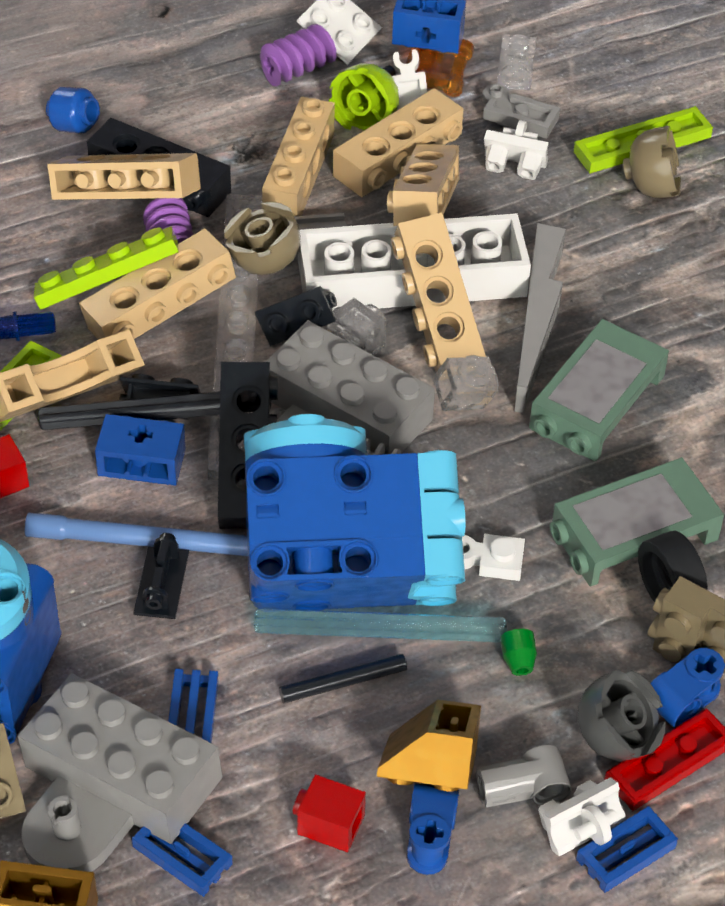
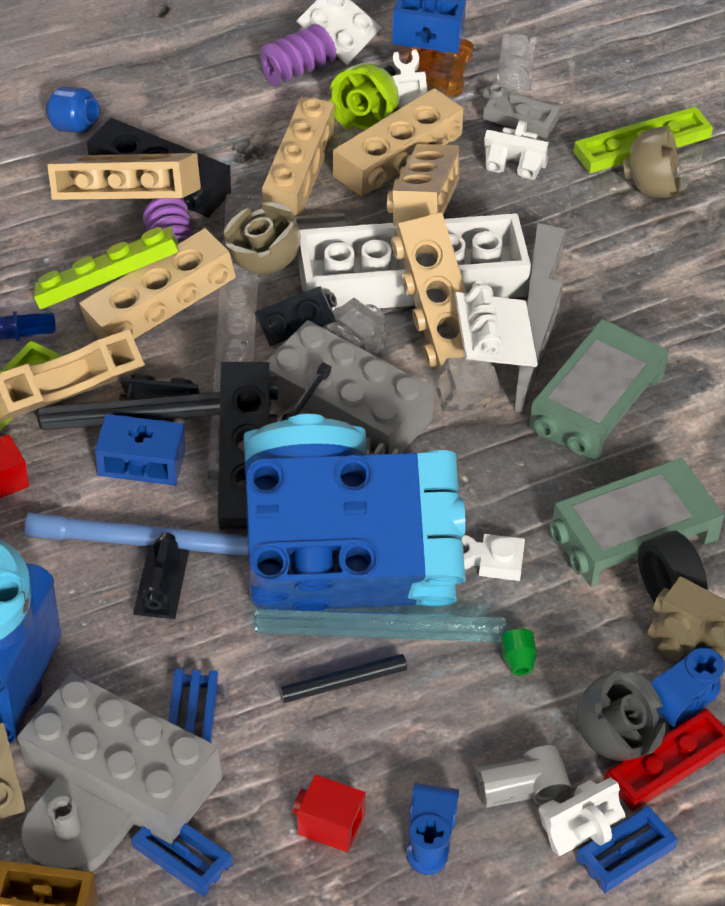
(322, 373): none -> black hinge
(434, 747): slope -> none
(495, 327): none -> white hinge

